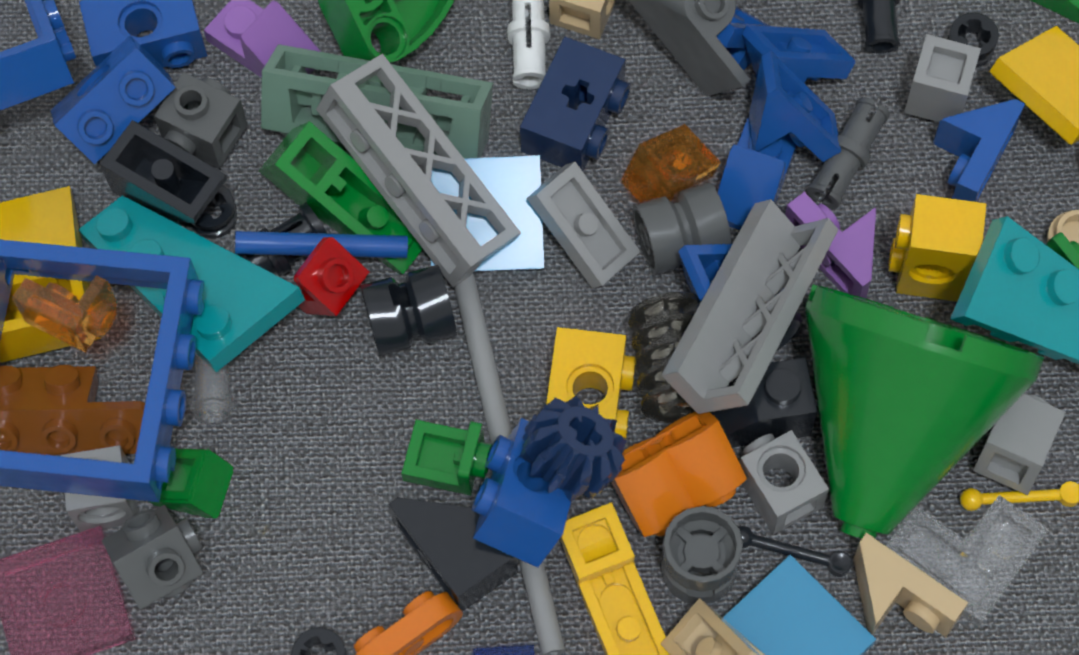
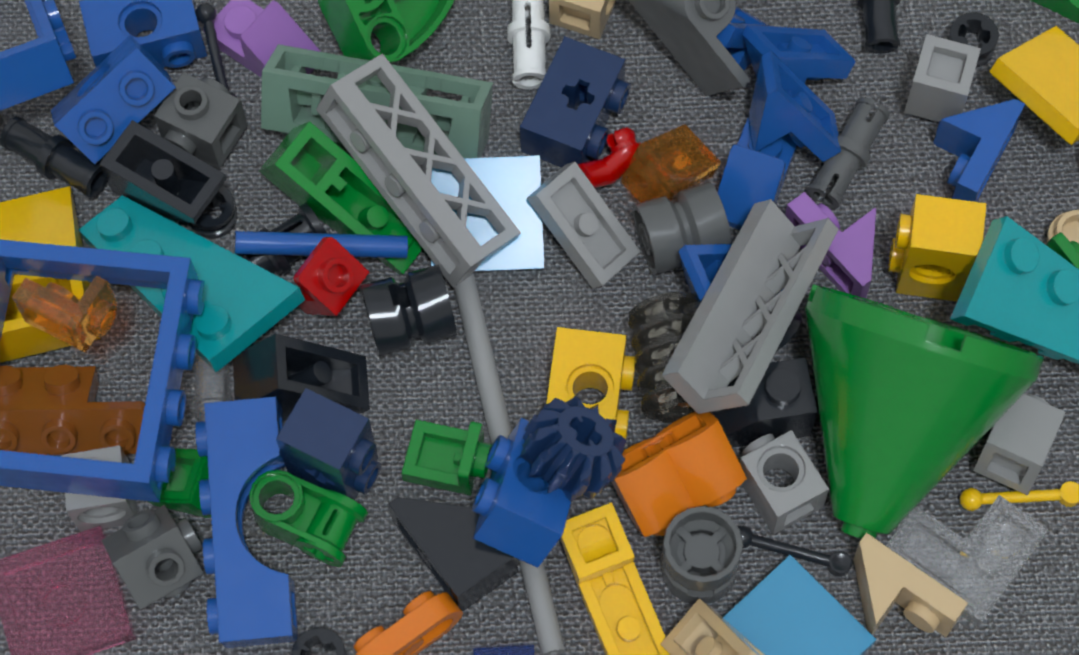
(53, 156): none -> black pin
(206, 15): none -> black hinge
(251, 600): none -> blue arch
(288, 365): none -> black slope
(315, 523): none -> green piece
(329, 446): none -> dark blue brick
(613, 166): none -> red arm

